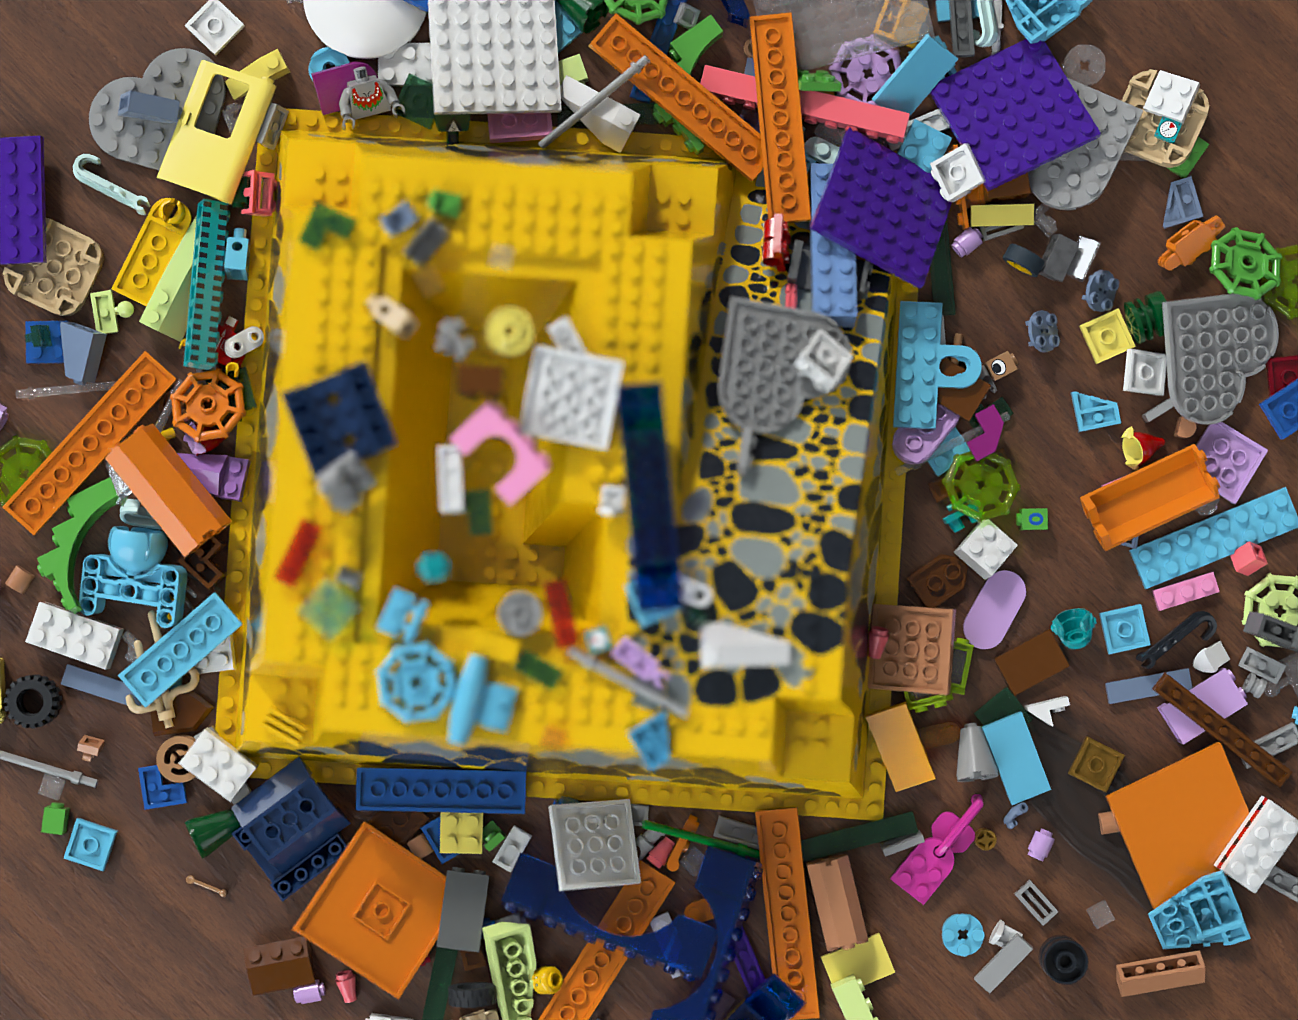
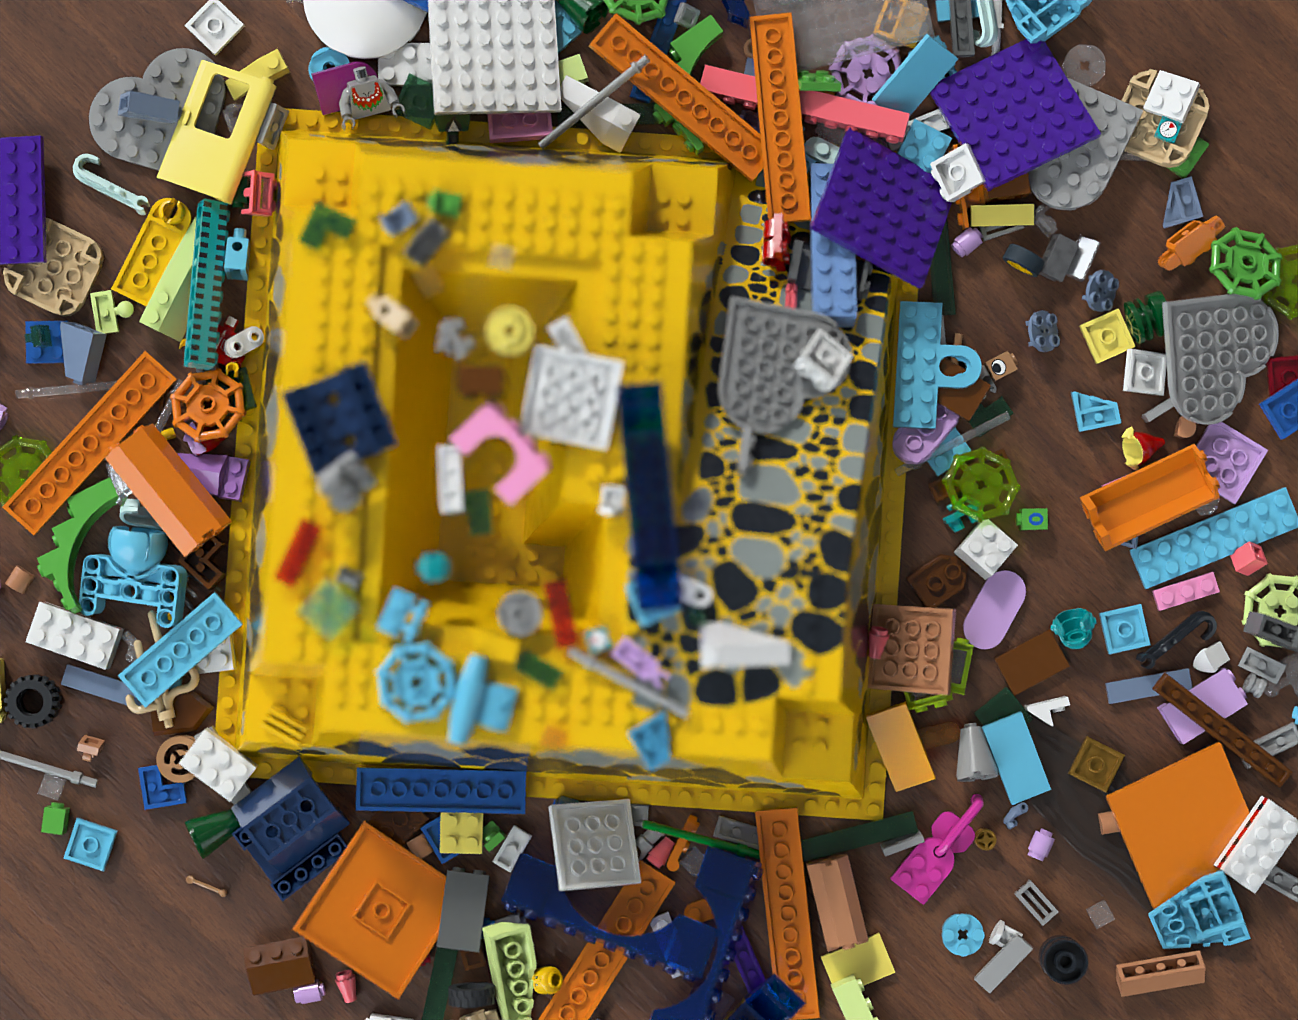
(992, 426): magenta tile -> none

